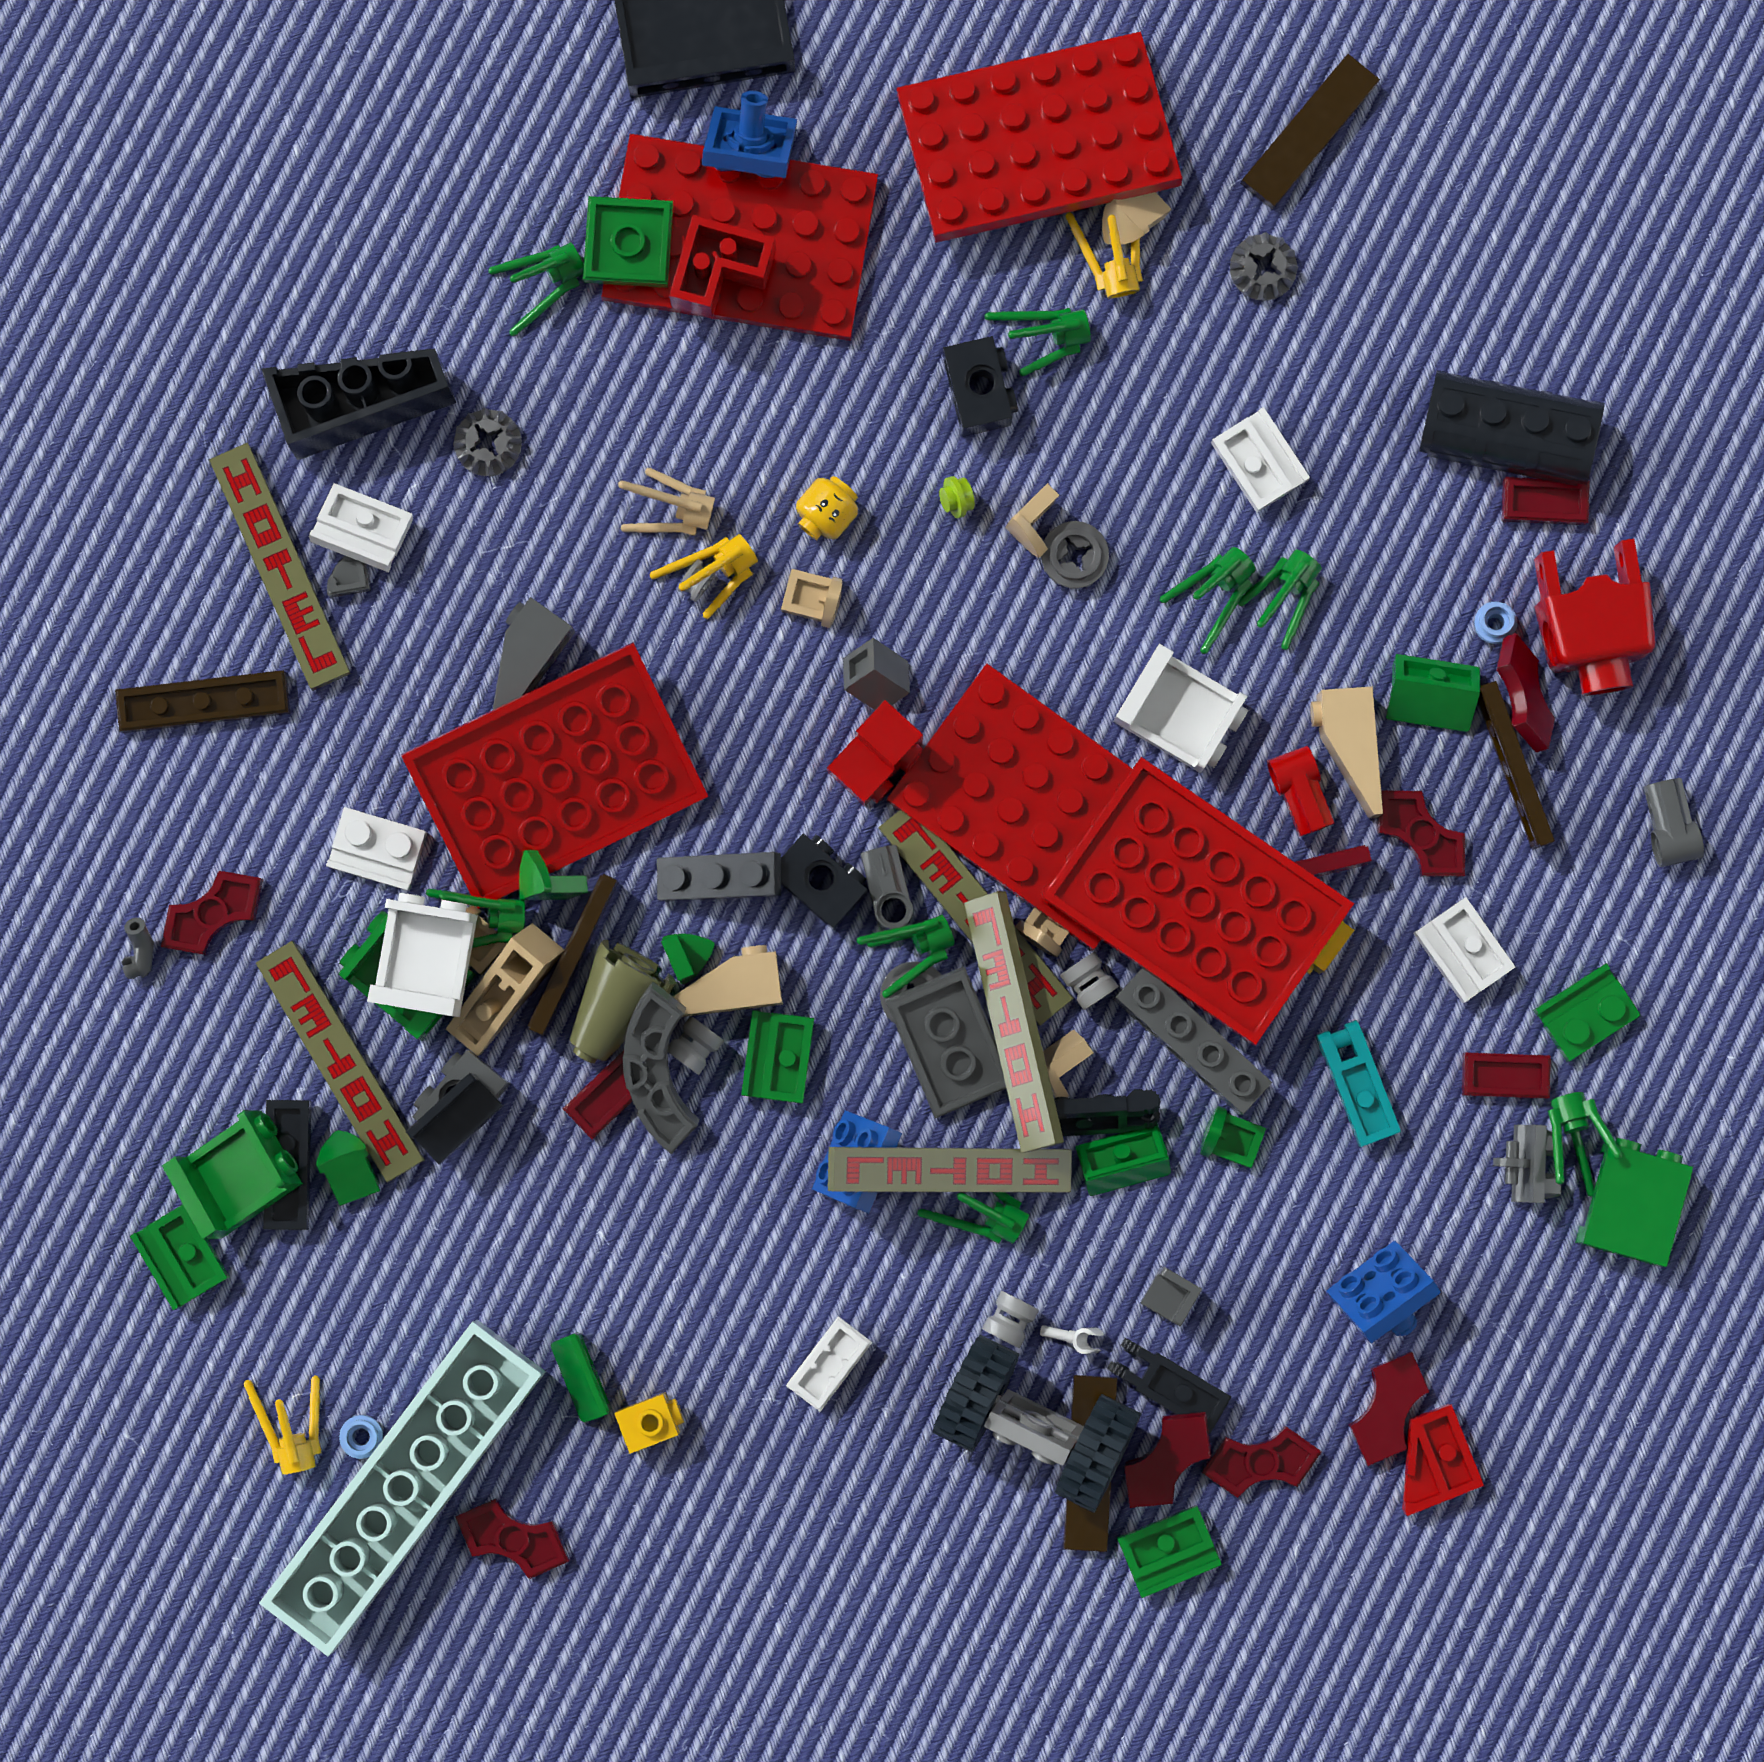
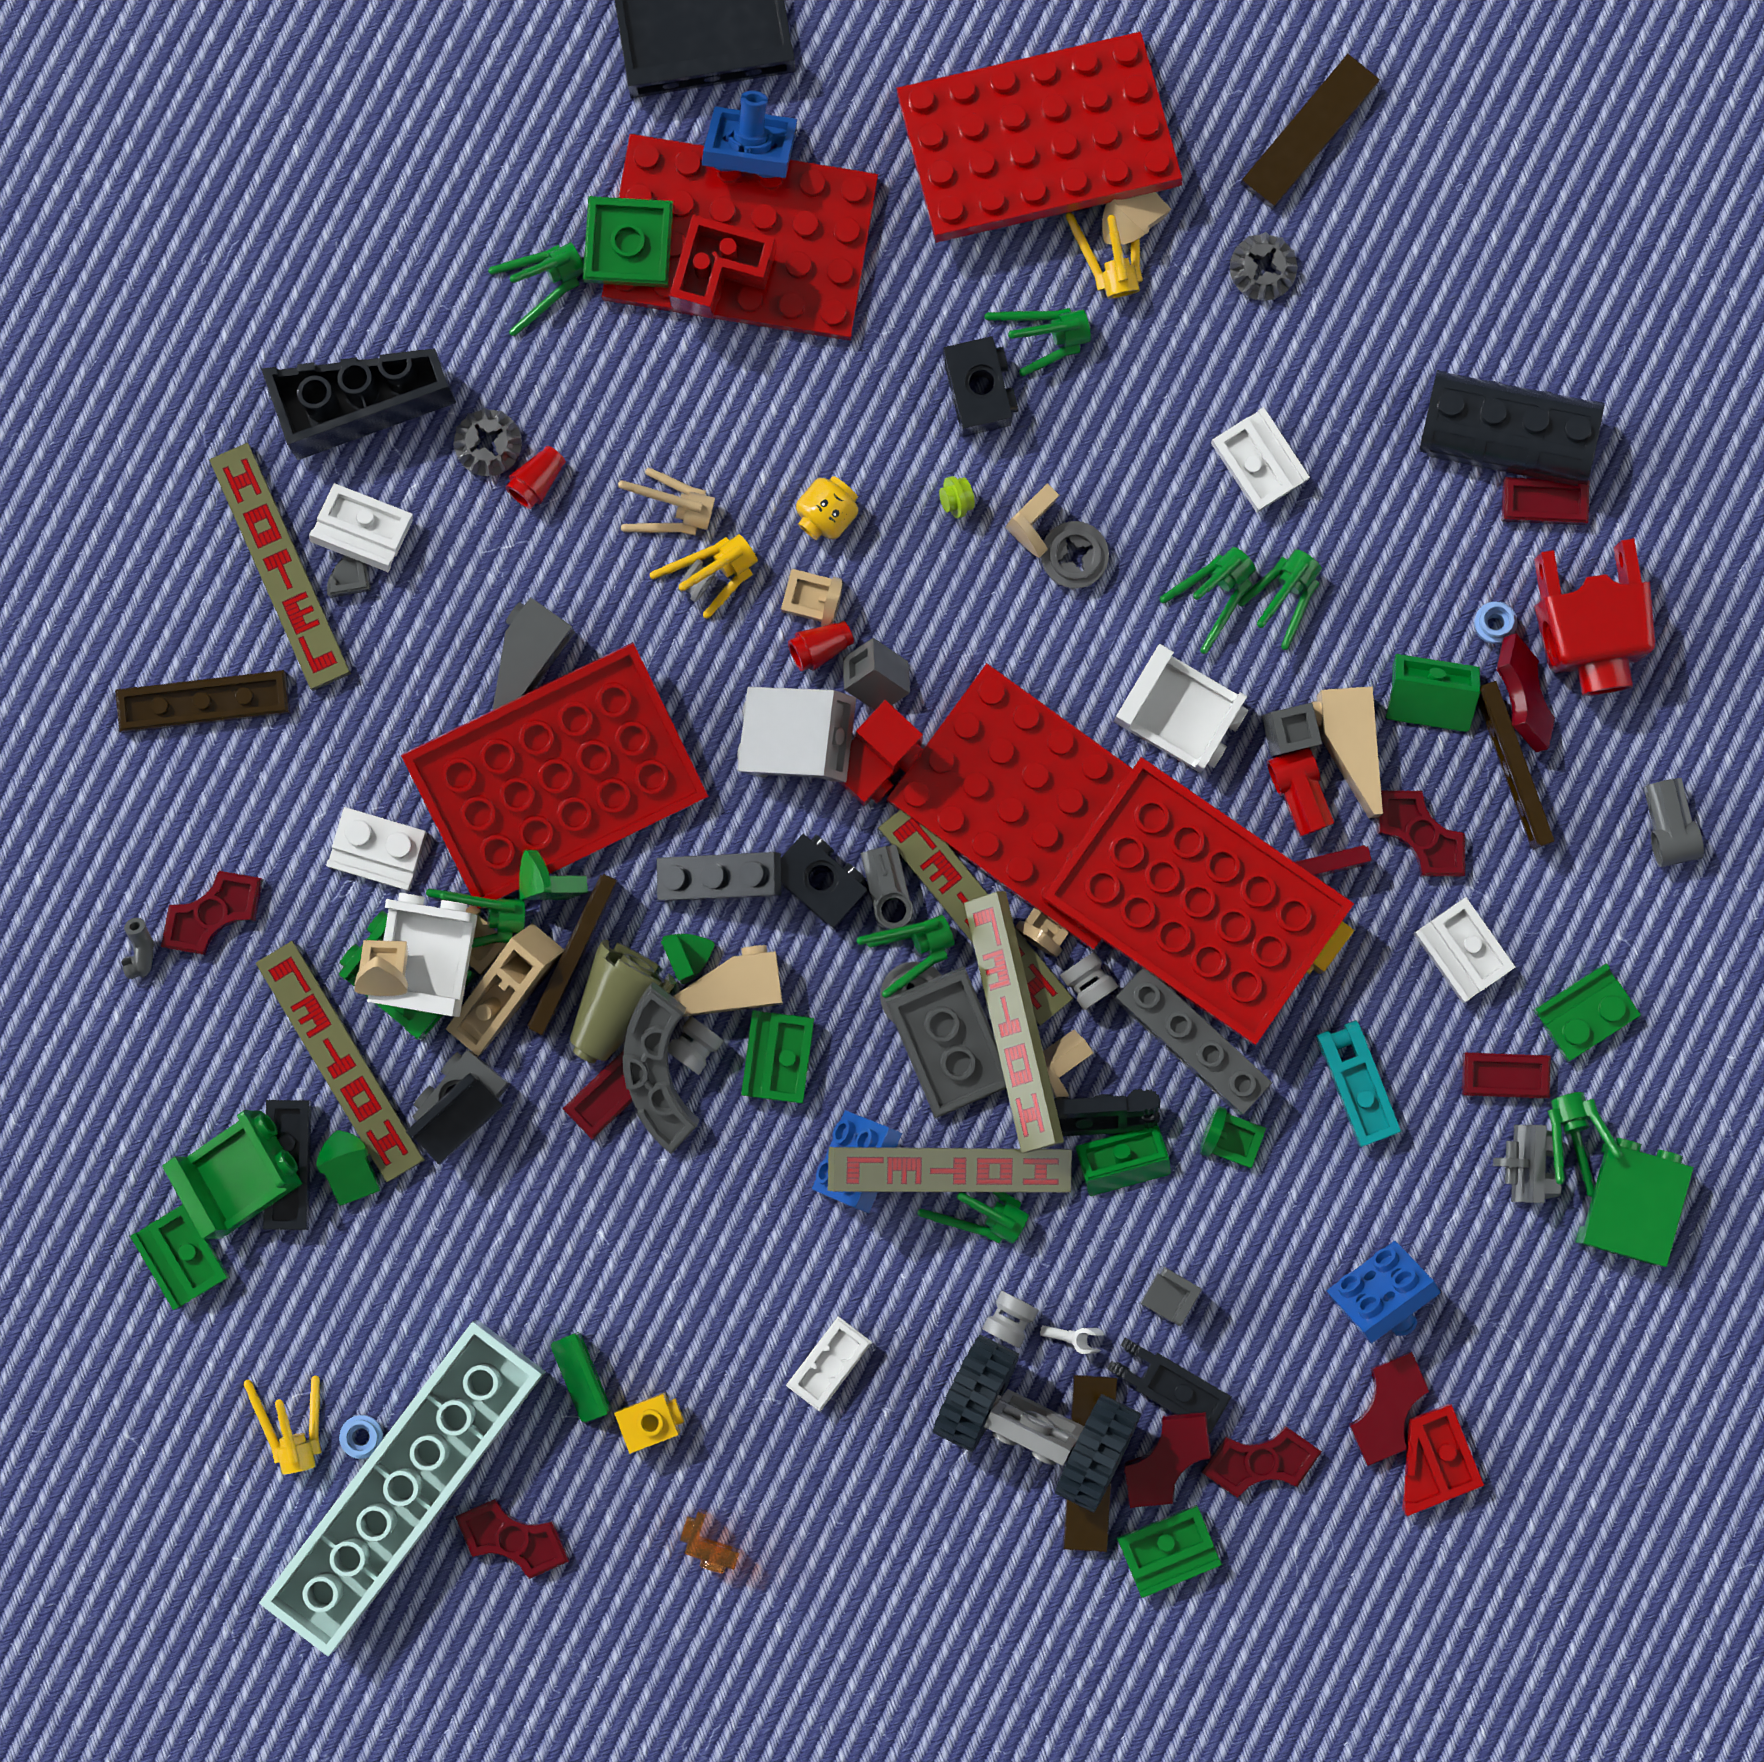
(382, 968): none -> tan tile
(534, 479): none -> red cone
(713, 1554): none -> clear orange bracket
(796, 733): none -> panel
(820, 644): none -> red cone
(1291, 729): none -> dark grey panel

